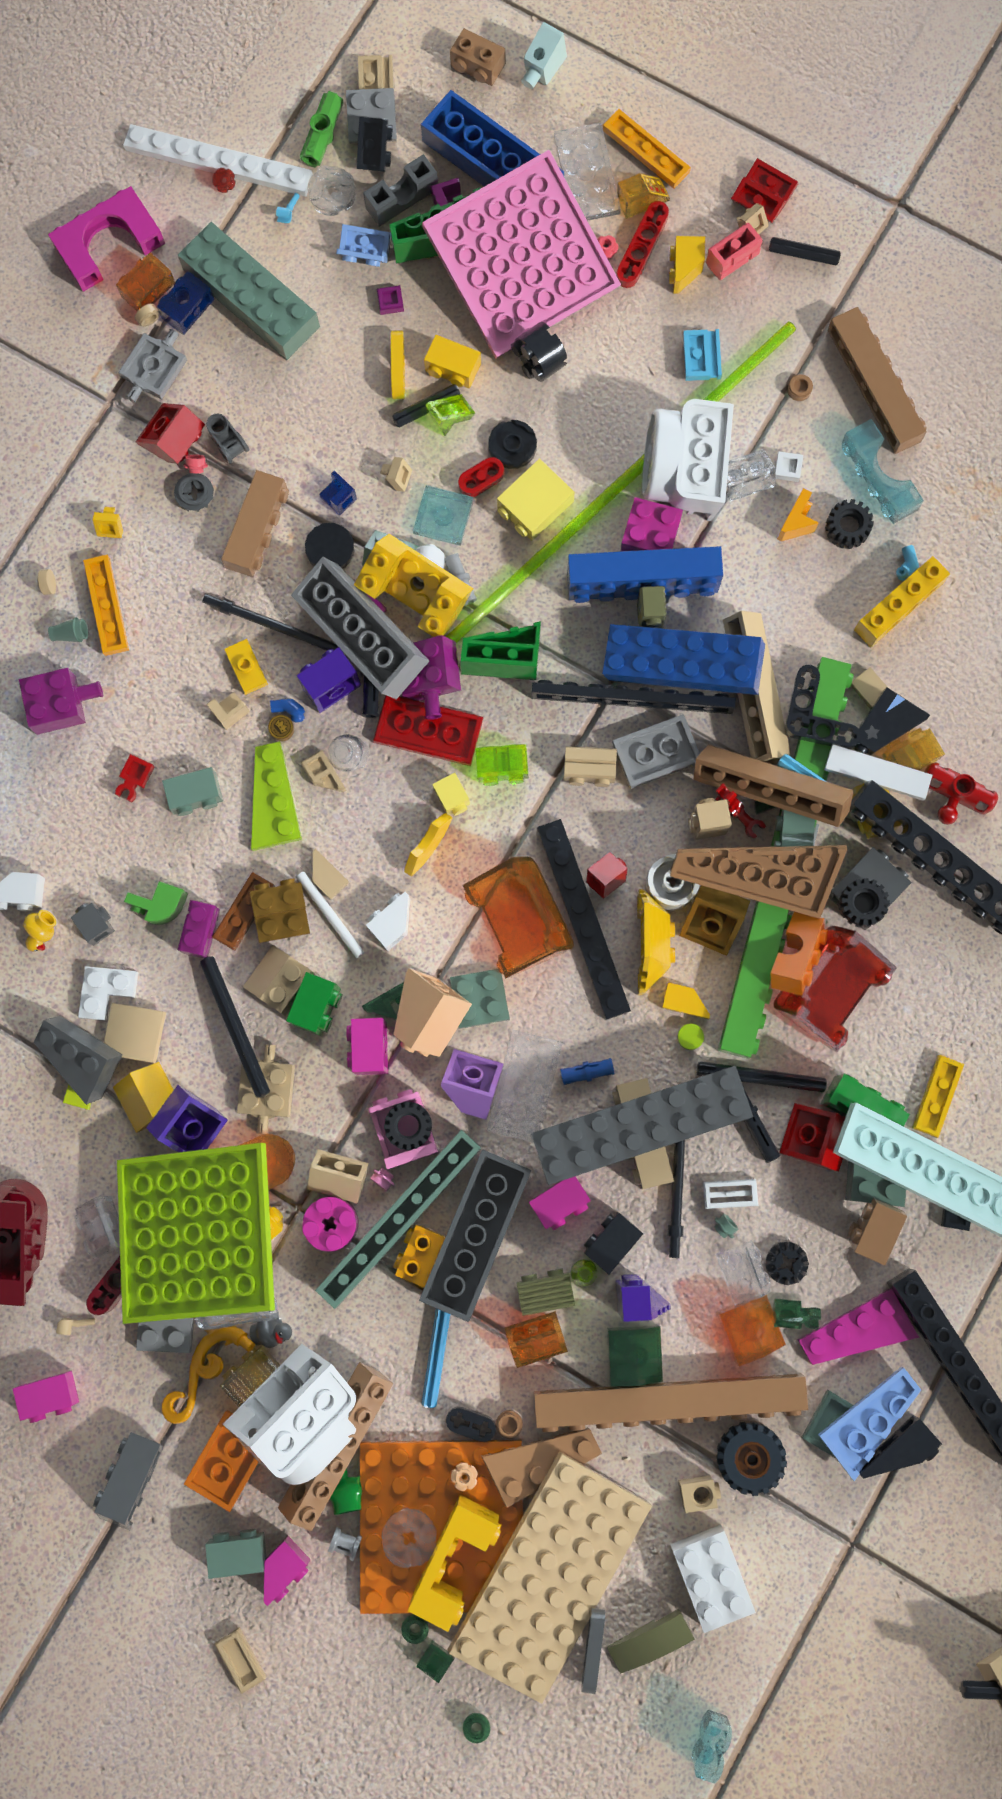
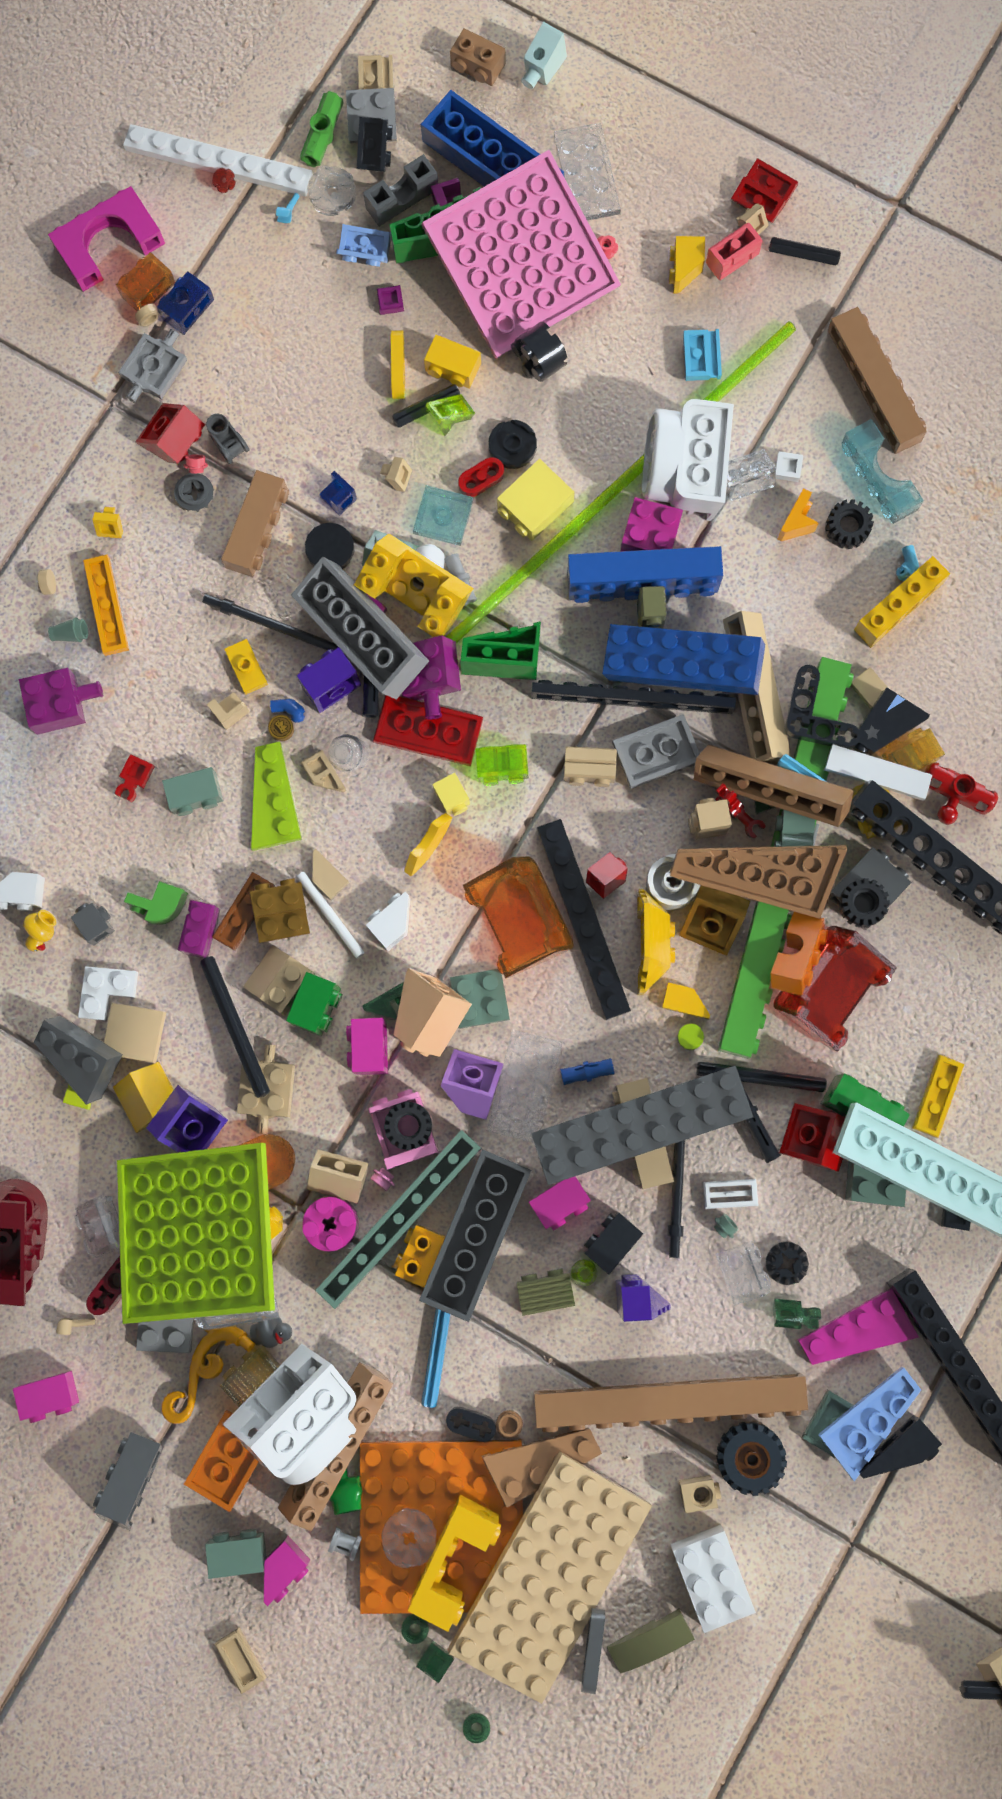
(249, 291): sand green brick -> none
(469, 1471): light nougat plate -> none
(536, 1339): clear orange brick -> none
(634, 1356): clear green slope -> none
(639, 192): clear yellow slope -> none
(642, 244): red beam -> none
(646, 148): light orange plate -> none
(710, 1748): clear light blue brick -> none
(750, 1330): clear orange slope -> none
(800, 387): medium nougat tile -> none
(876, 1231): medium nougat brick -> none

